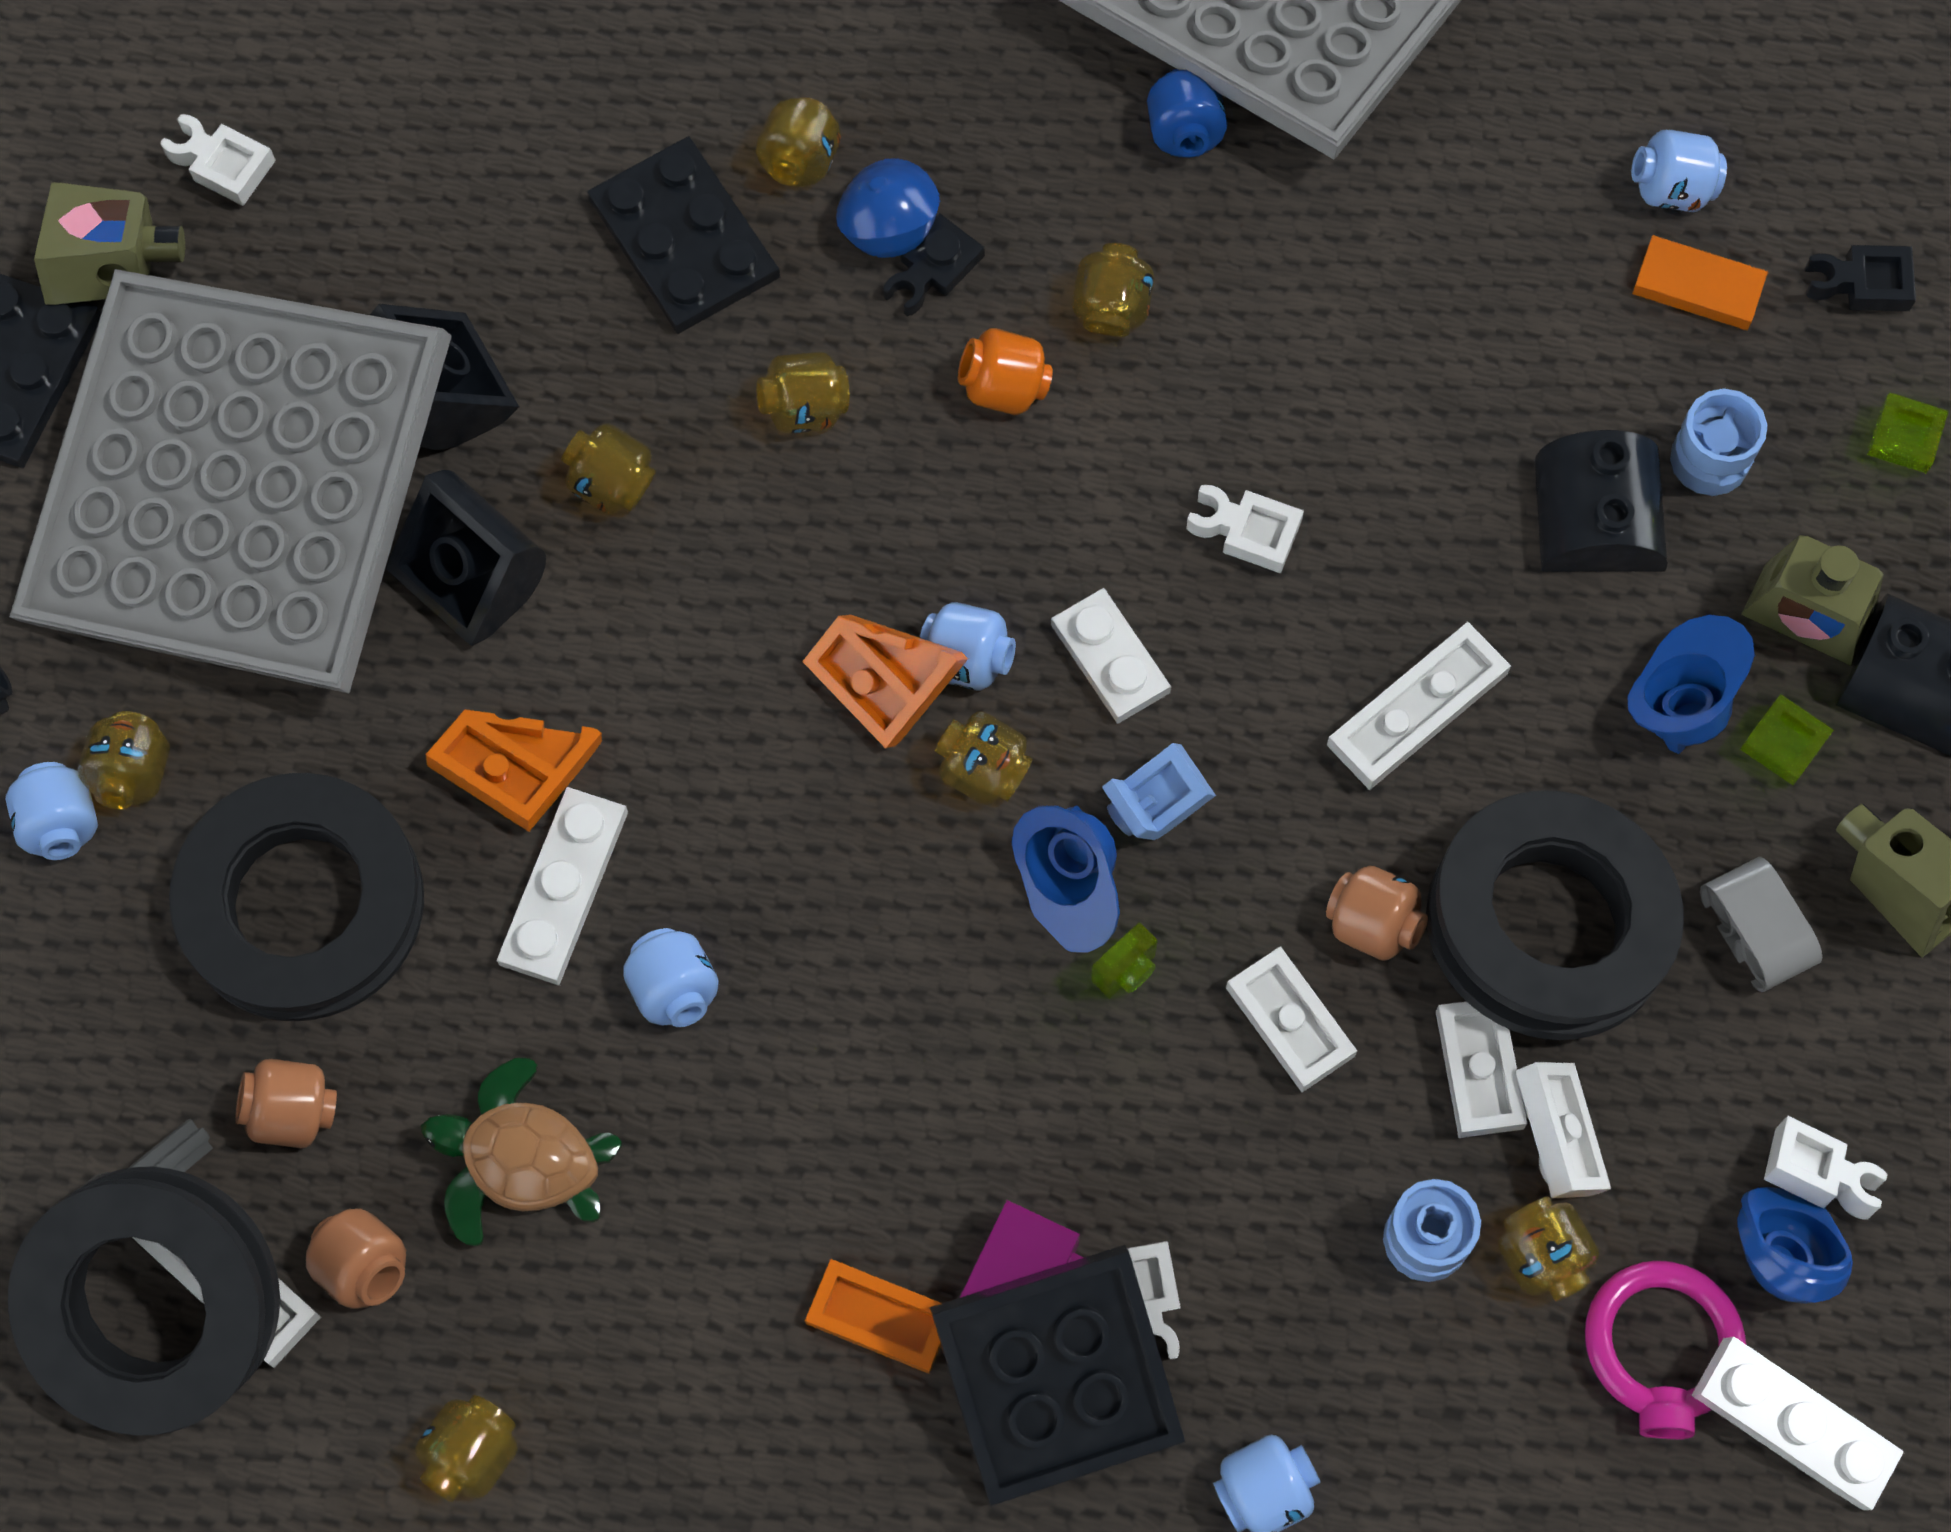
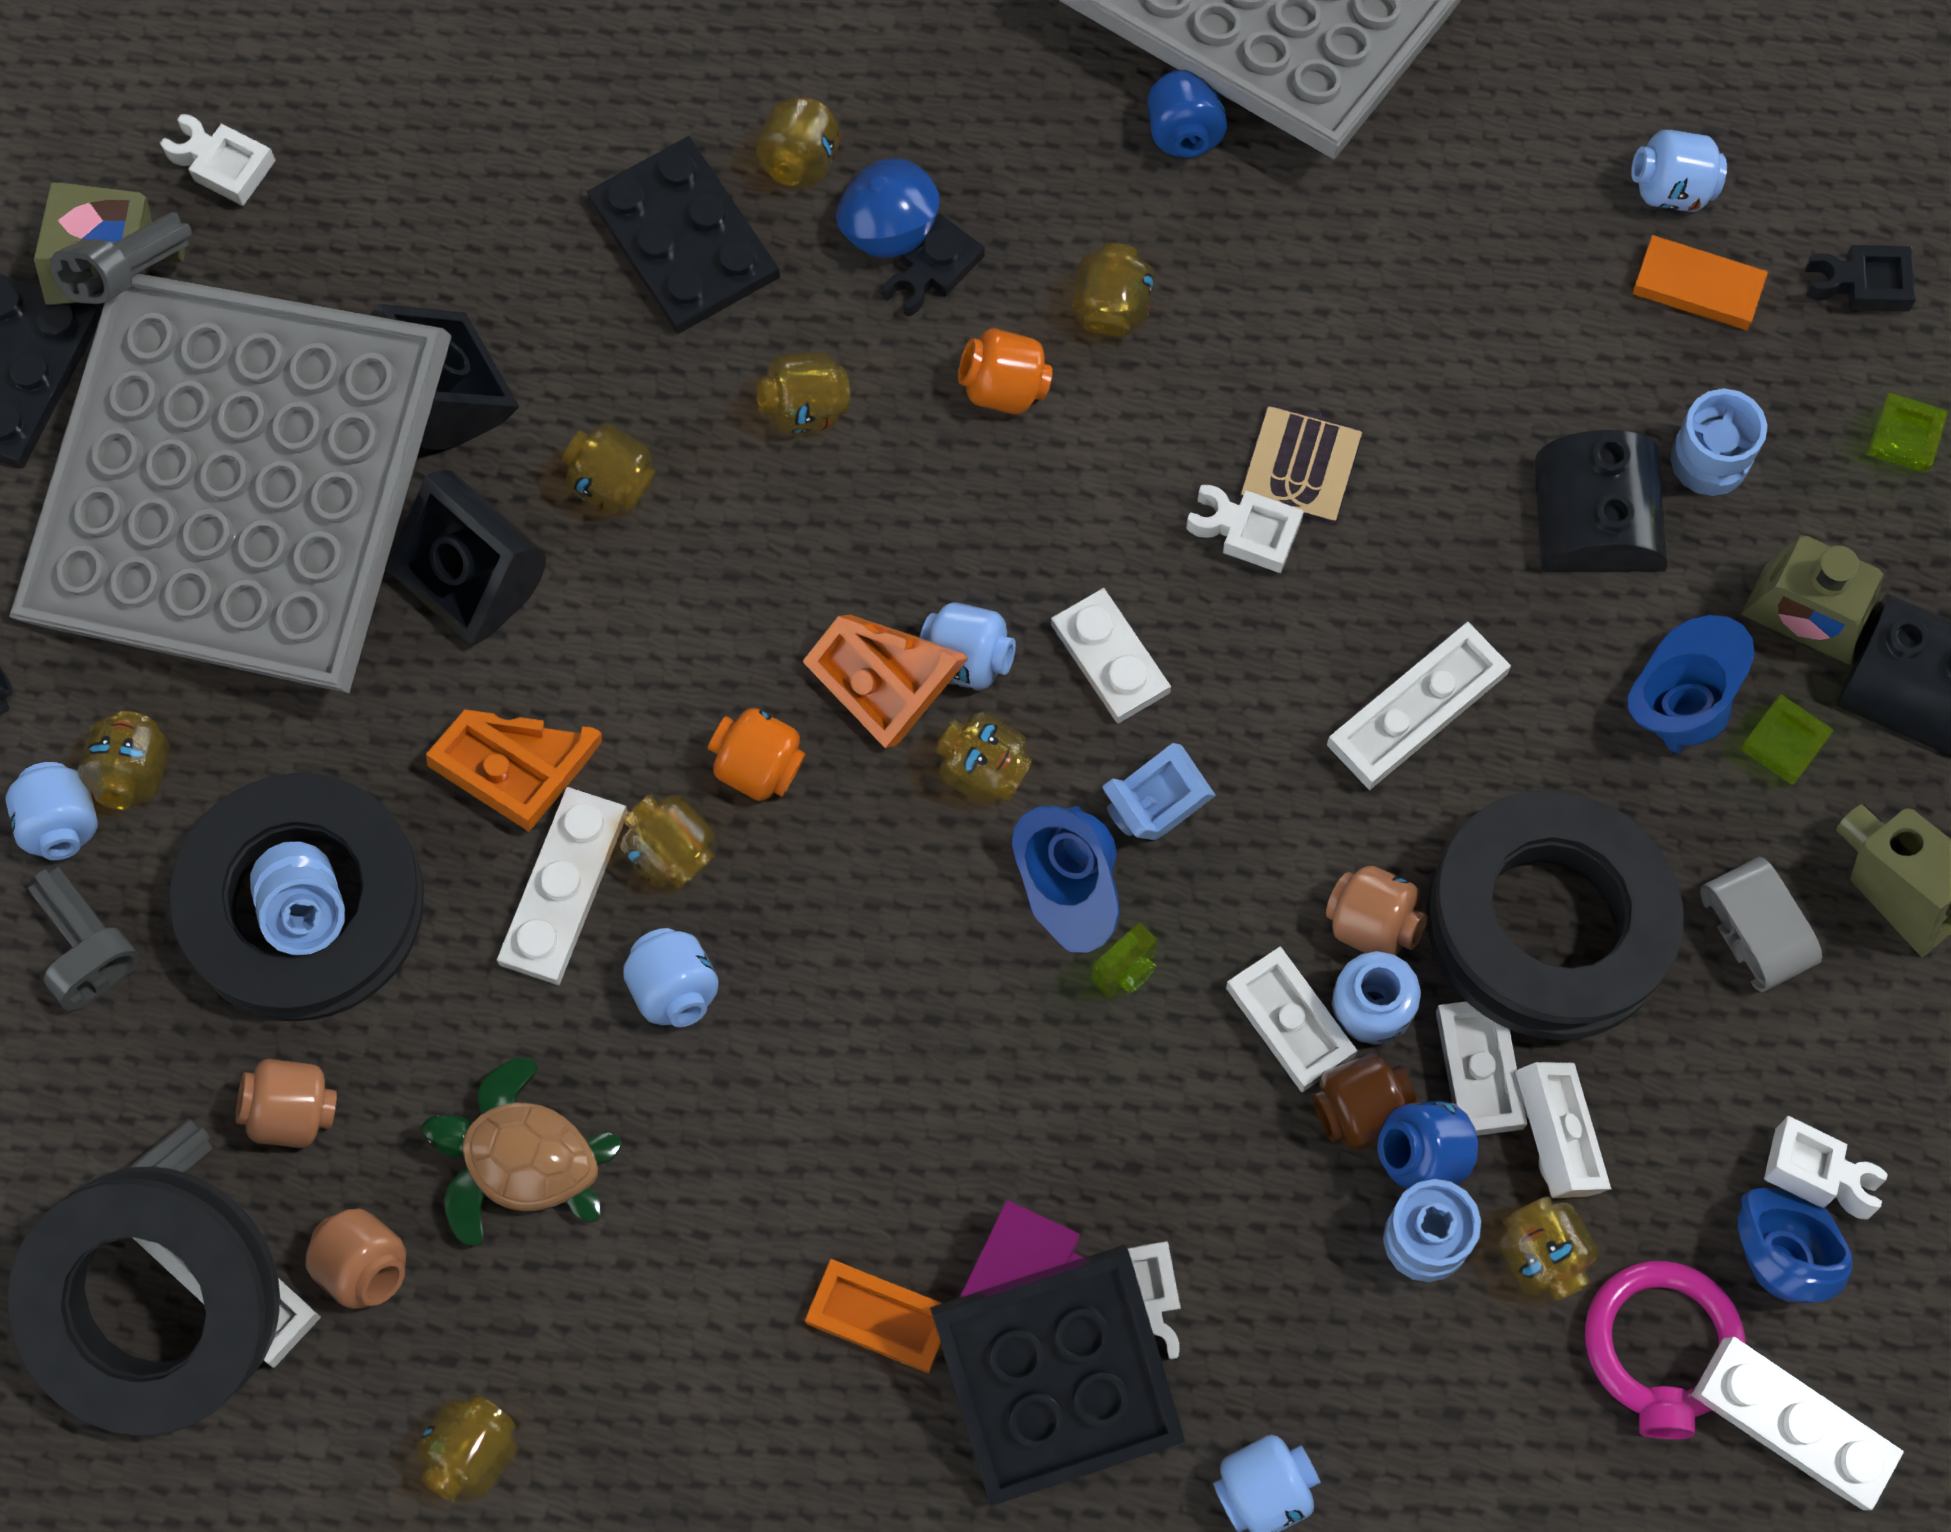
(97, 954): none -> dark grey piece
(115, 261): none -> dark grey piece
(297, 898): none -> light blue wheel
(667, 841): none -> clear yellow head
(756, 754): none -> orange head
(1303, 461): none -> piece
(1360, 1098): none -> reddish brown head
(1382, 977): none -> light blue head
(1428, 1143): none -> blue head

